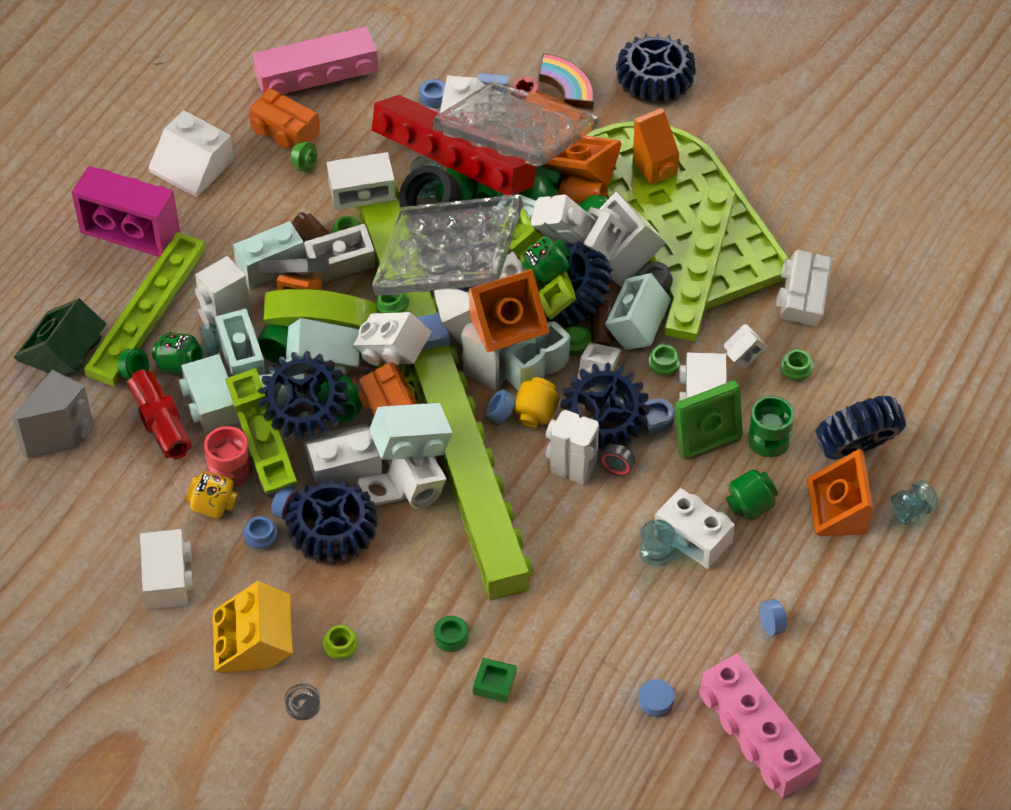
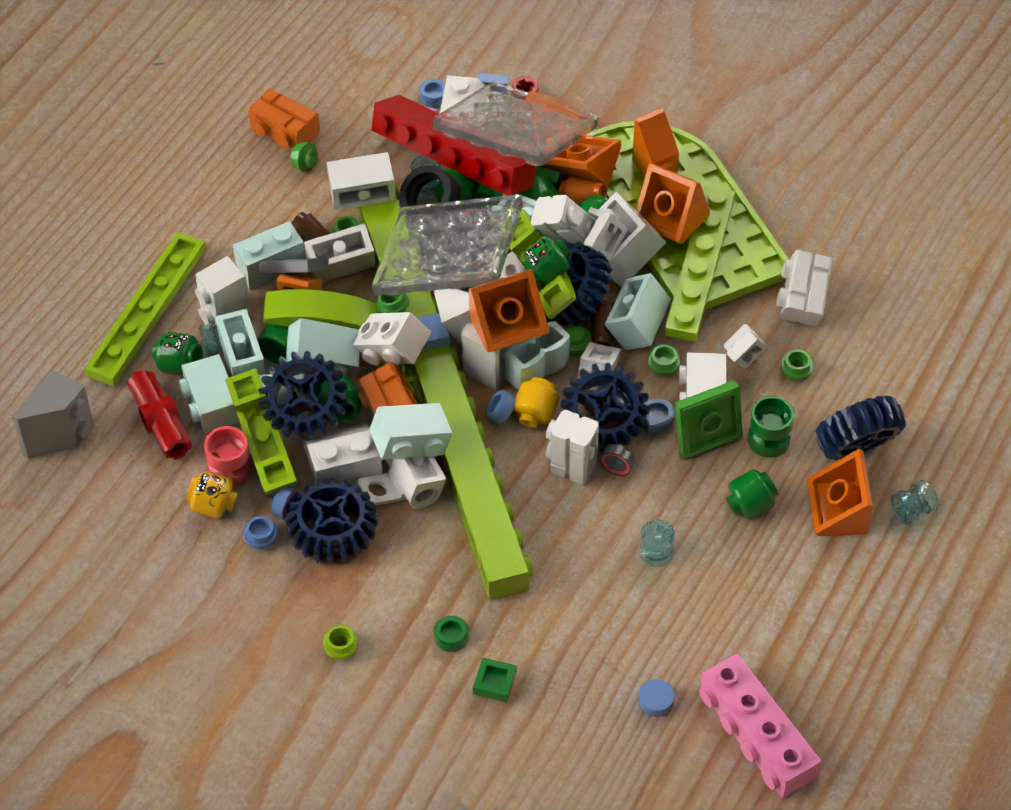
(62, 338): dark green slope -> none
(125, 211): dark pink brick -> none
(132, 361): green tile -> none
(164, 569): white brick -> none
(191, 154): white slope -> none
(252, 630): yellow slope -> none
(302, 701): clear tile -> none
(316, 61): bright pink brick -> none
(568, 79): tile -> none
(655, 68): dark blue gear -> none
(660, 272): dark grey tile -> none
(672, 203): none -> orange slope
(697, 527): white brick -> none
(773, 617): medium blue tile -> none

